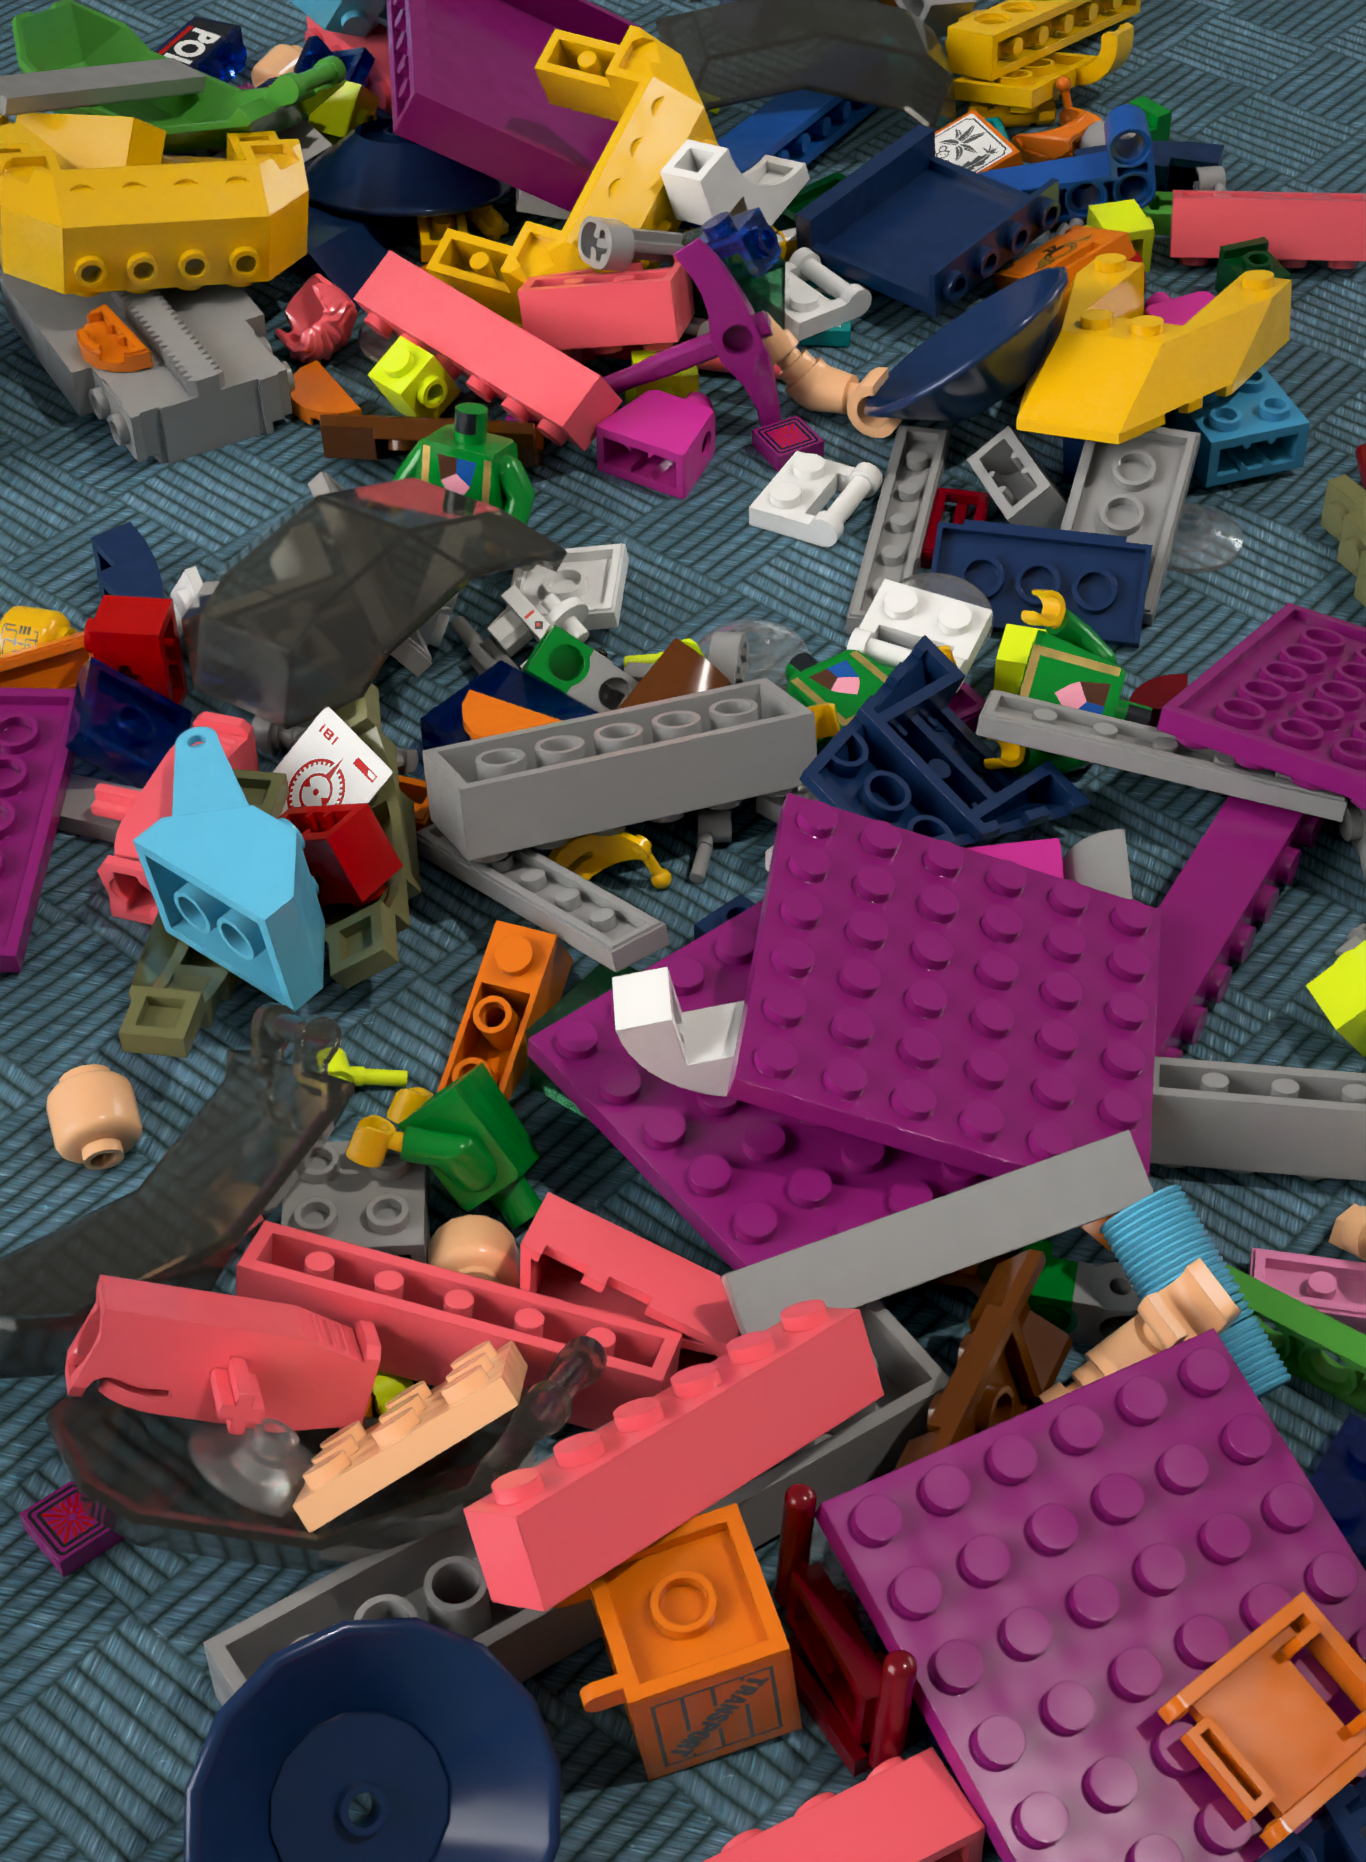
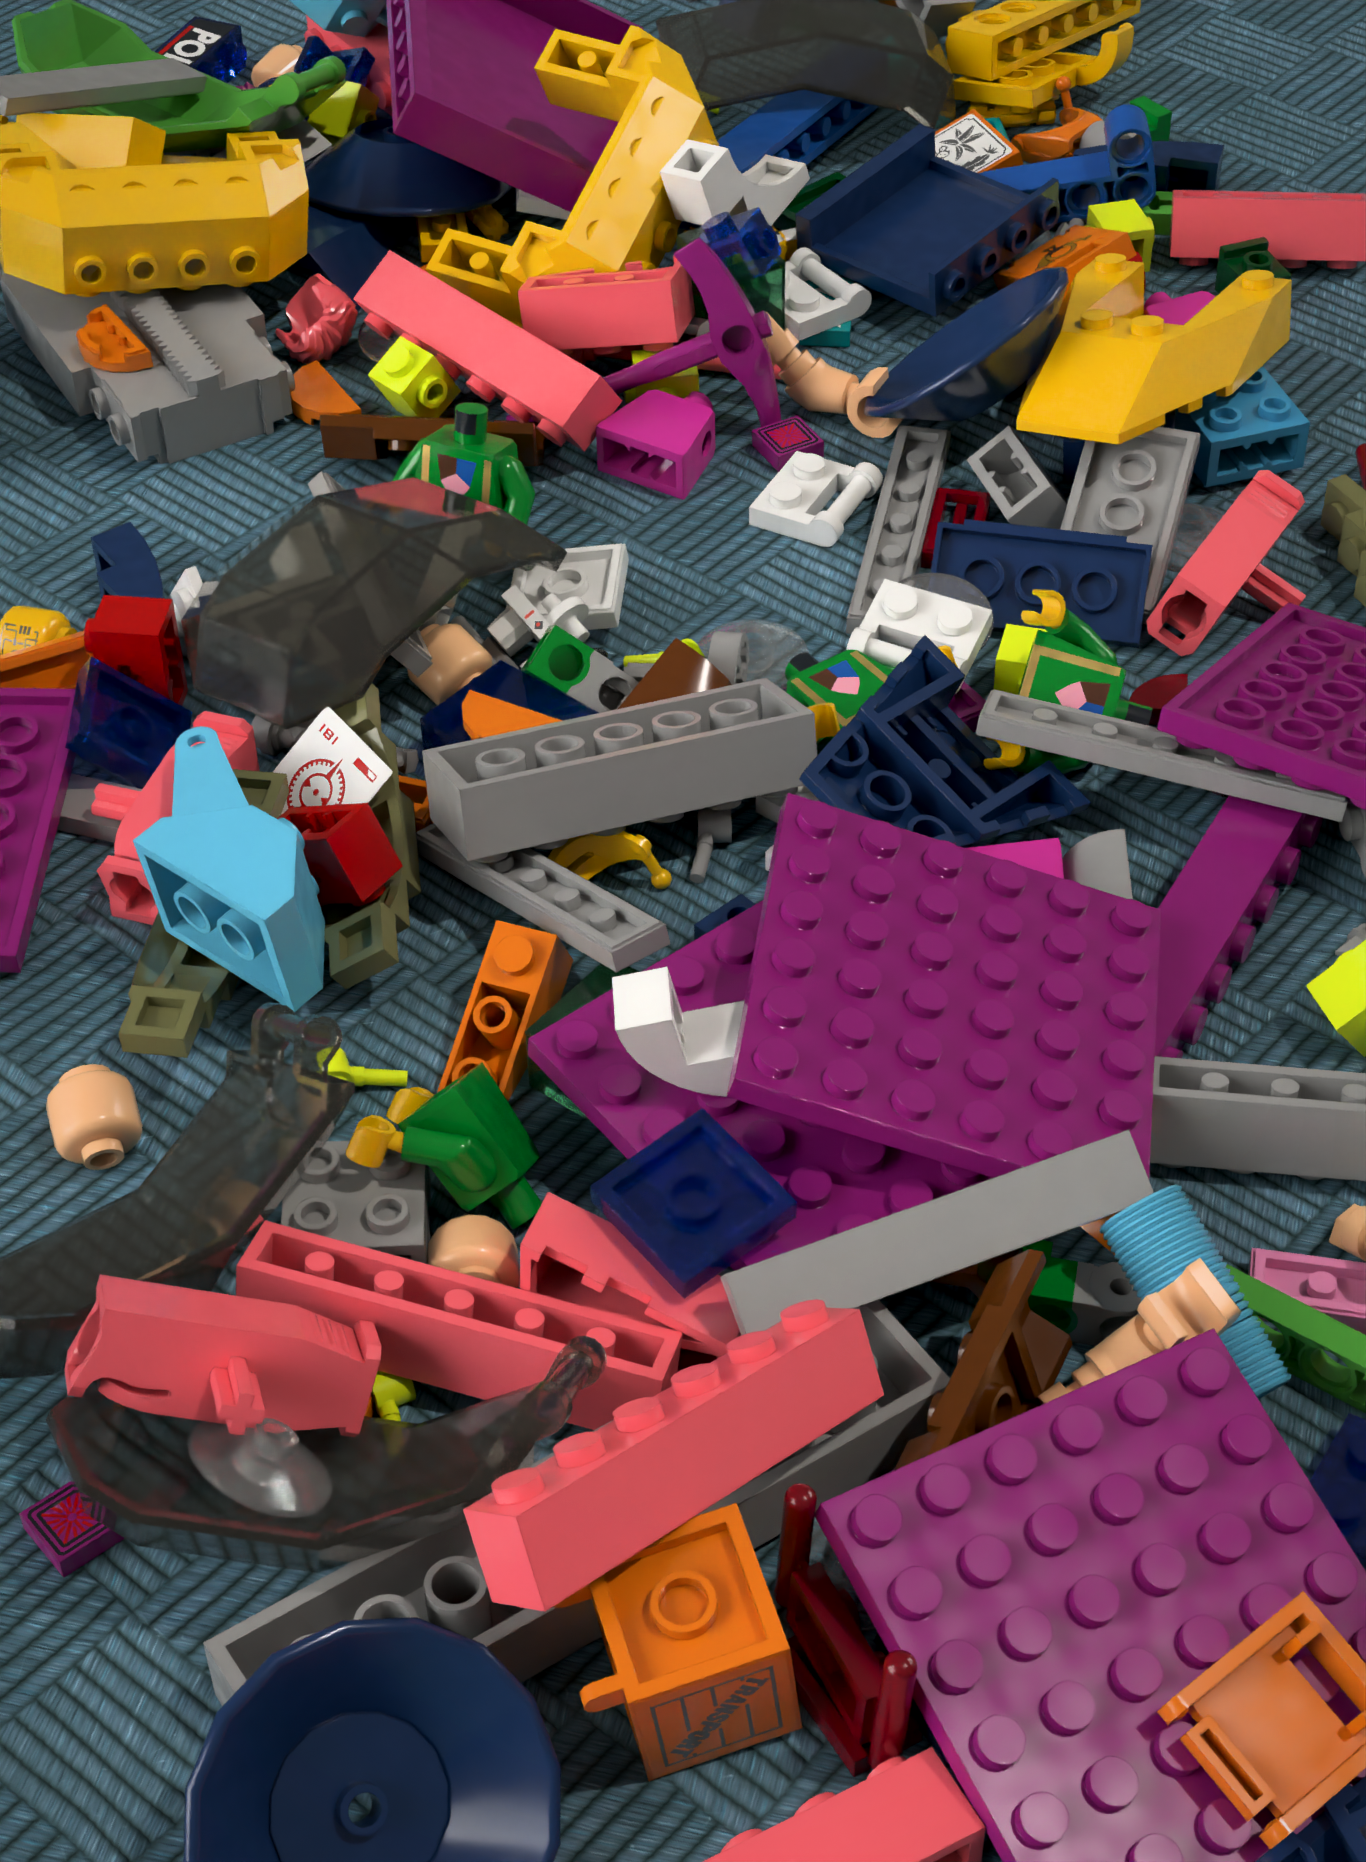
(411, 1432): light nougat plate -> none
(455, 661): none -> light nougat head
(613, 244): light grey piece -> none
(693, 1202): none -> clear blue plate
(1210, 178): light grey hand -> none
(1230, 563): none -> coral piece

